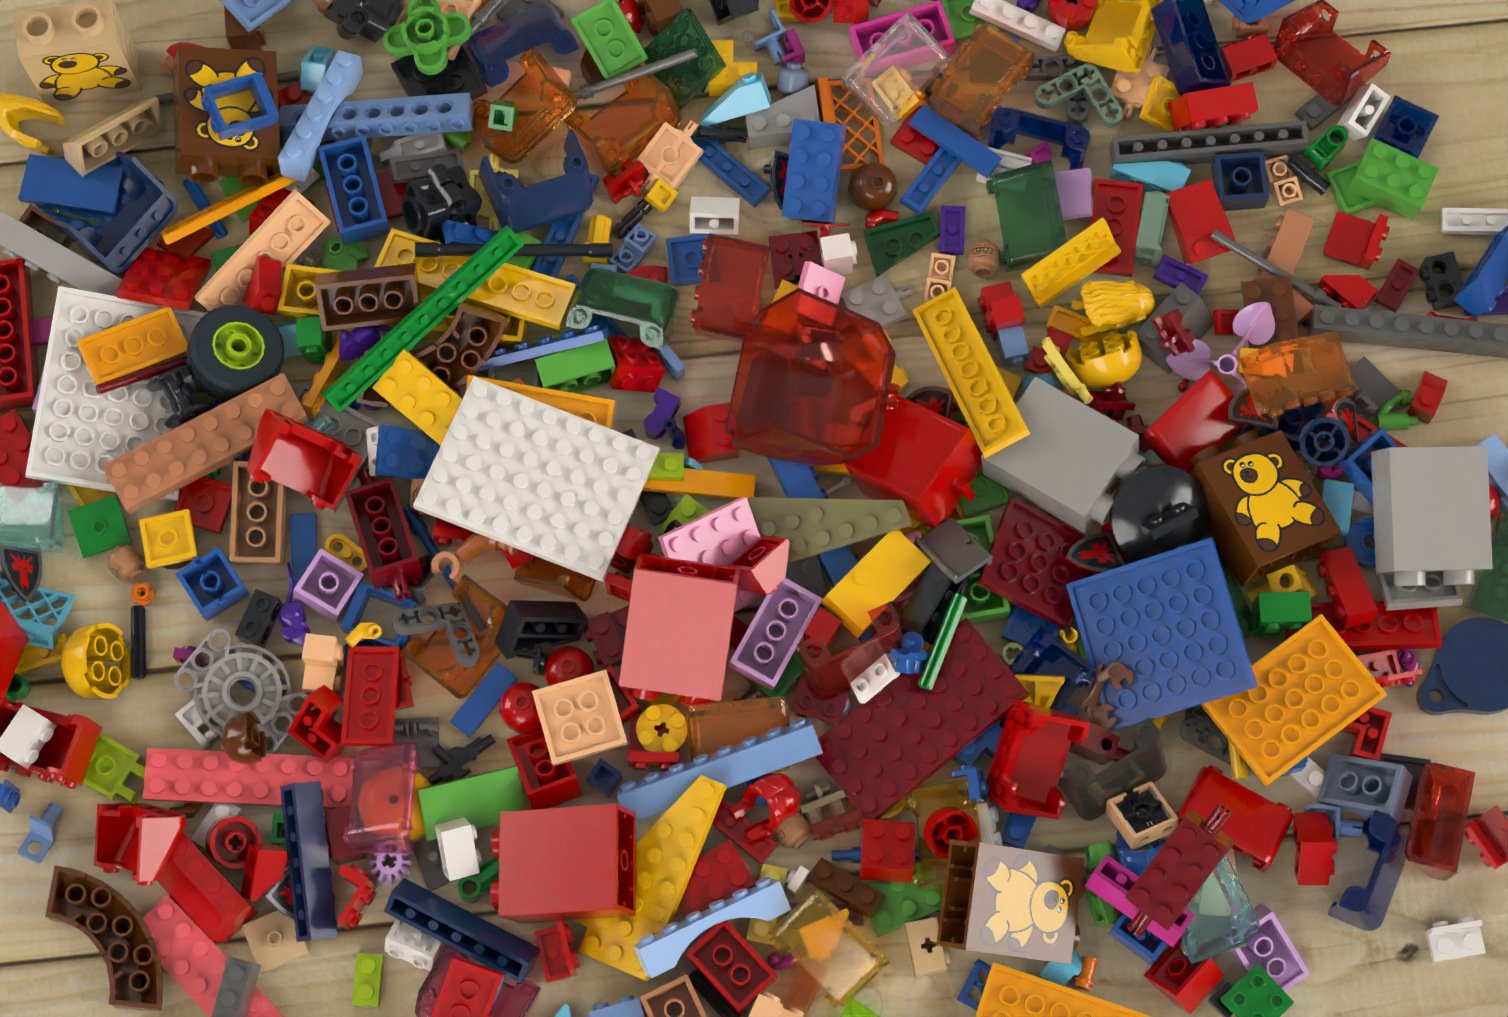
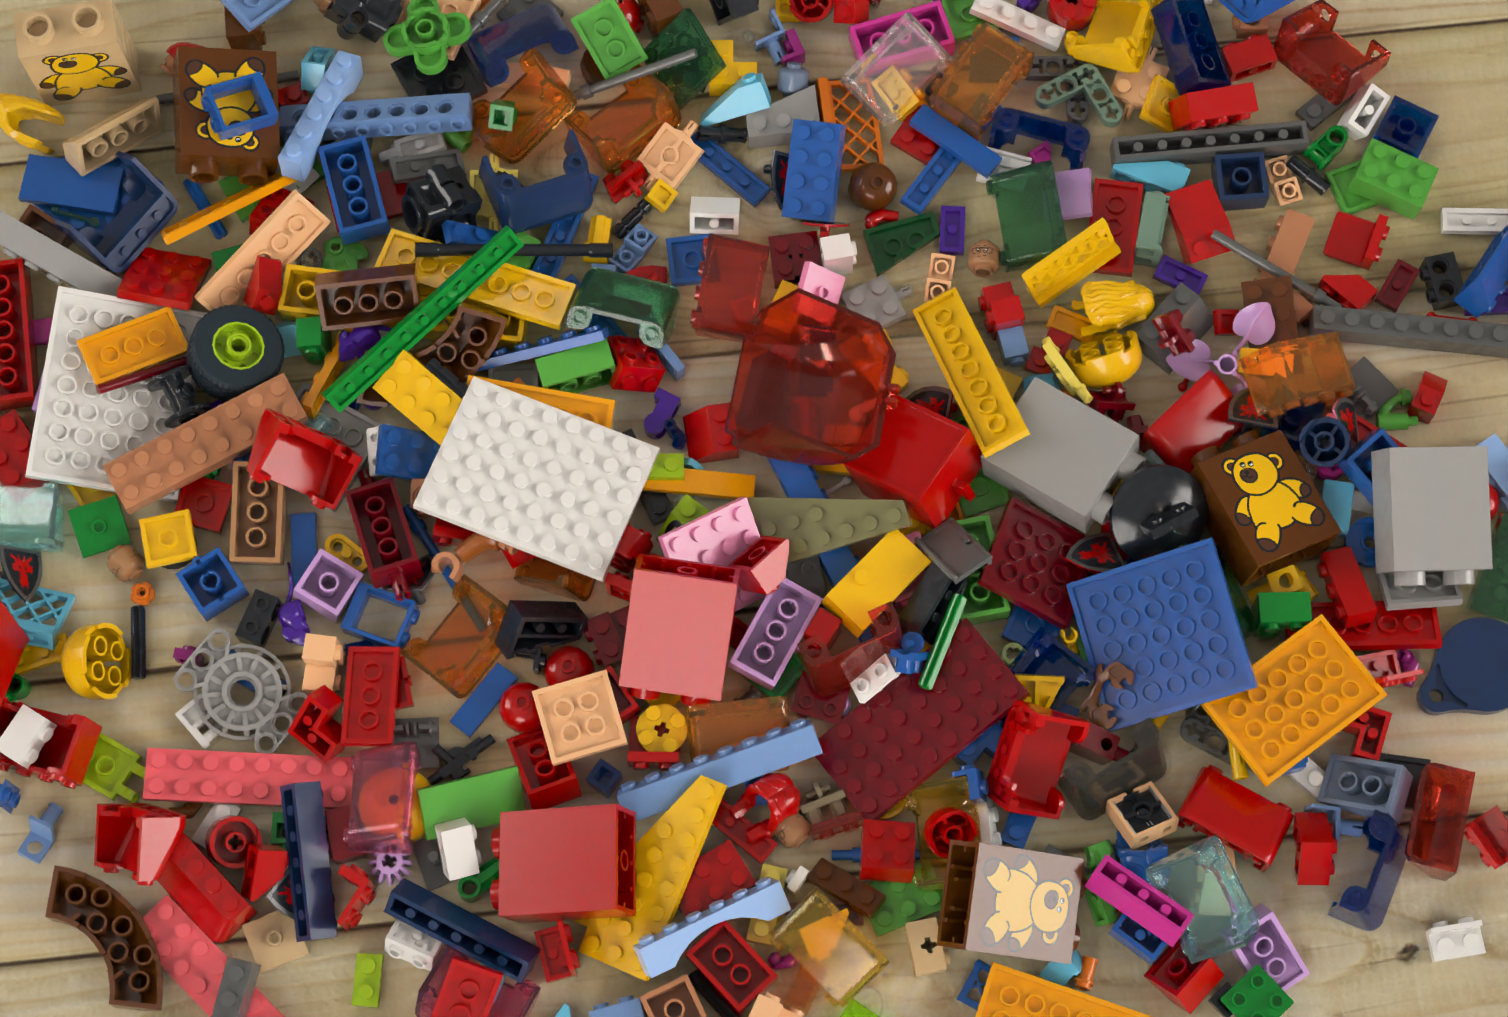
(189, 245): clear red piece -> none
(243, 740): reddish brown cylinder -> none
(363, 630): yellow arm -> none
(447, 377): none -> black axle
(449, 624): dark grey beam -> none
(1179, 869): dark red brick -> none

